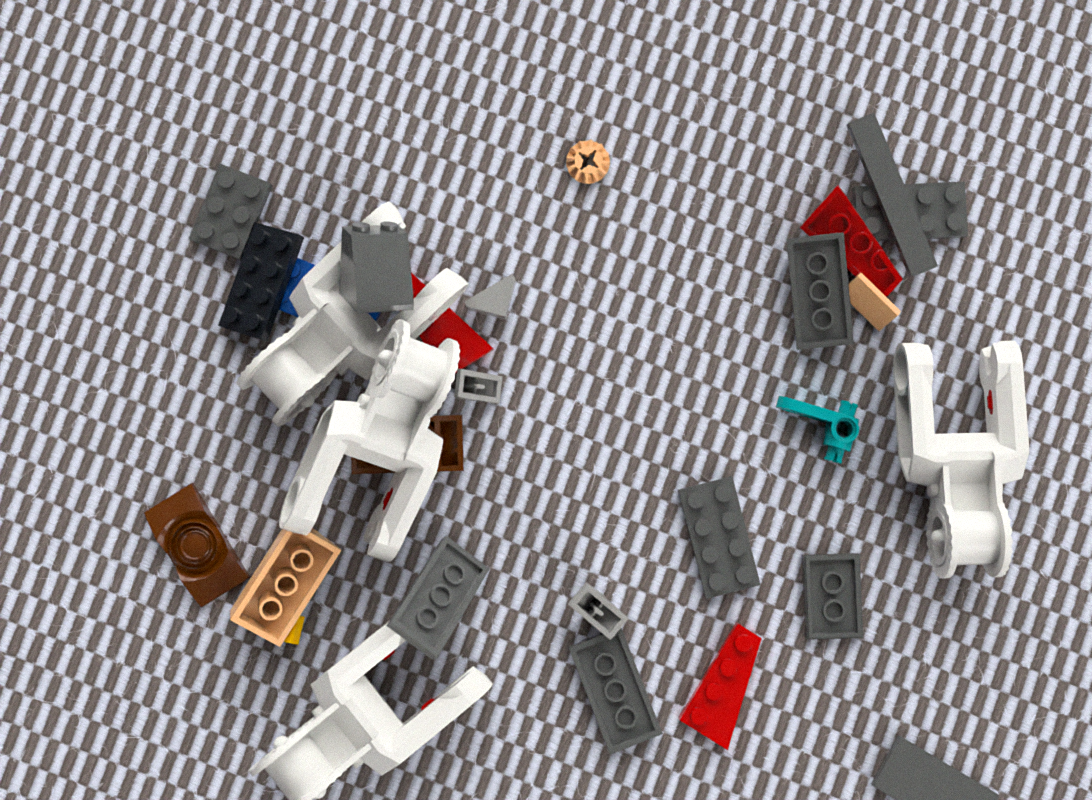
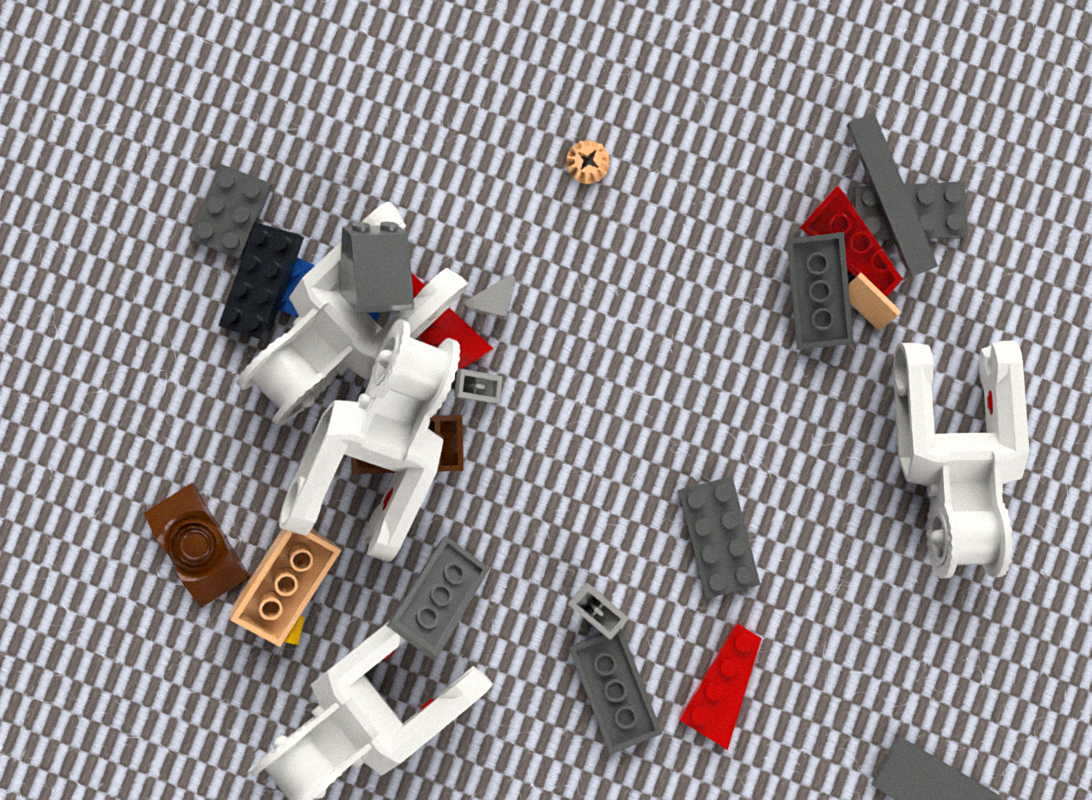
(832, 596): dark grey tile -> none
(836, 444): teal piece -> none

